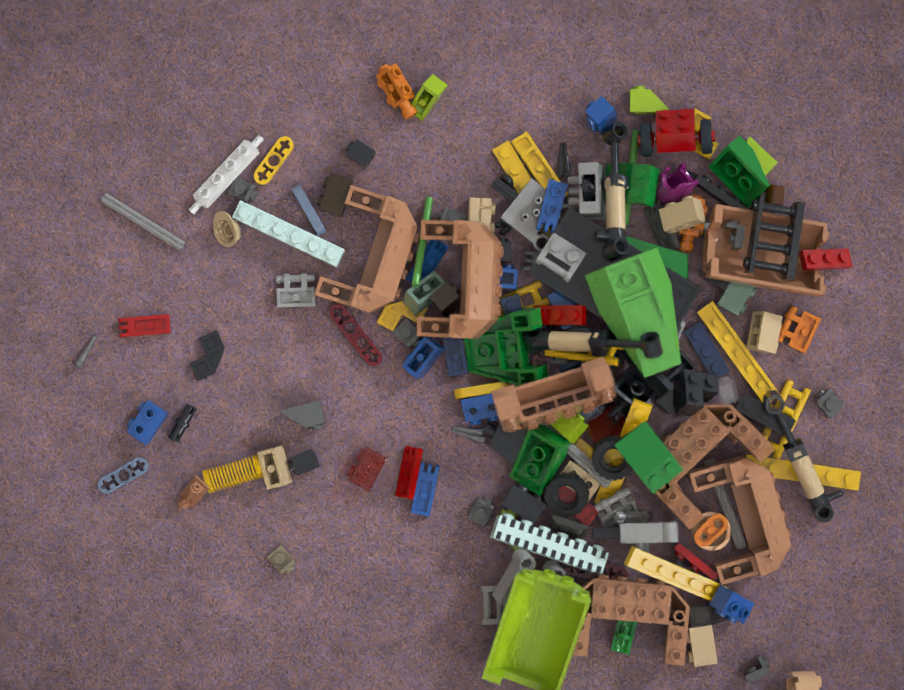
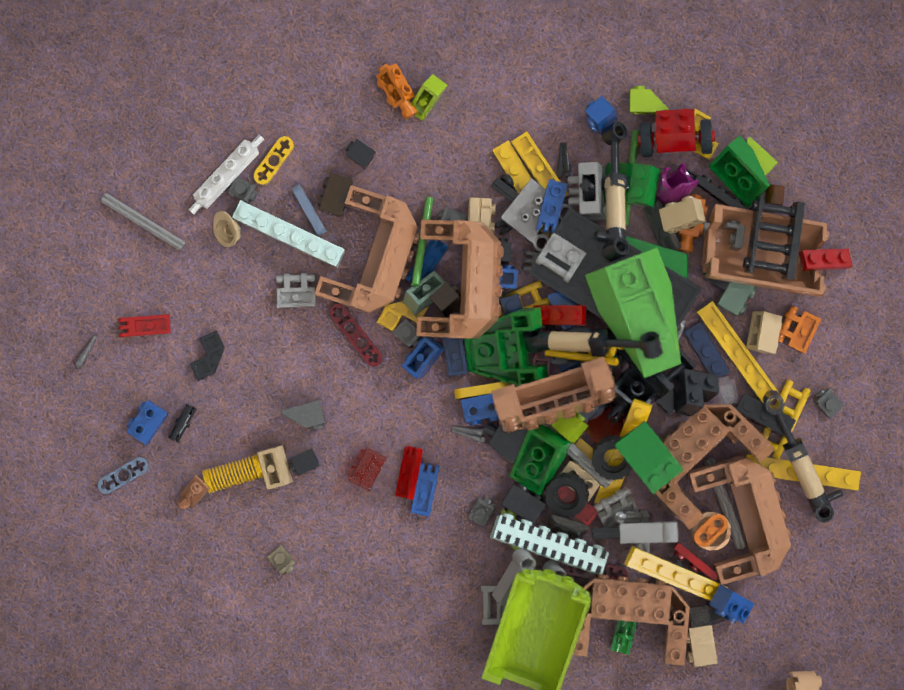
(754, 673): dark grey bracket -> none

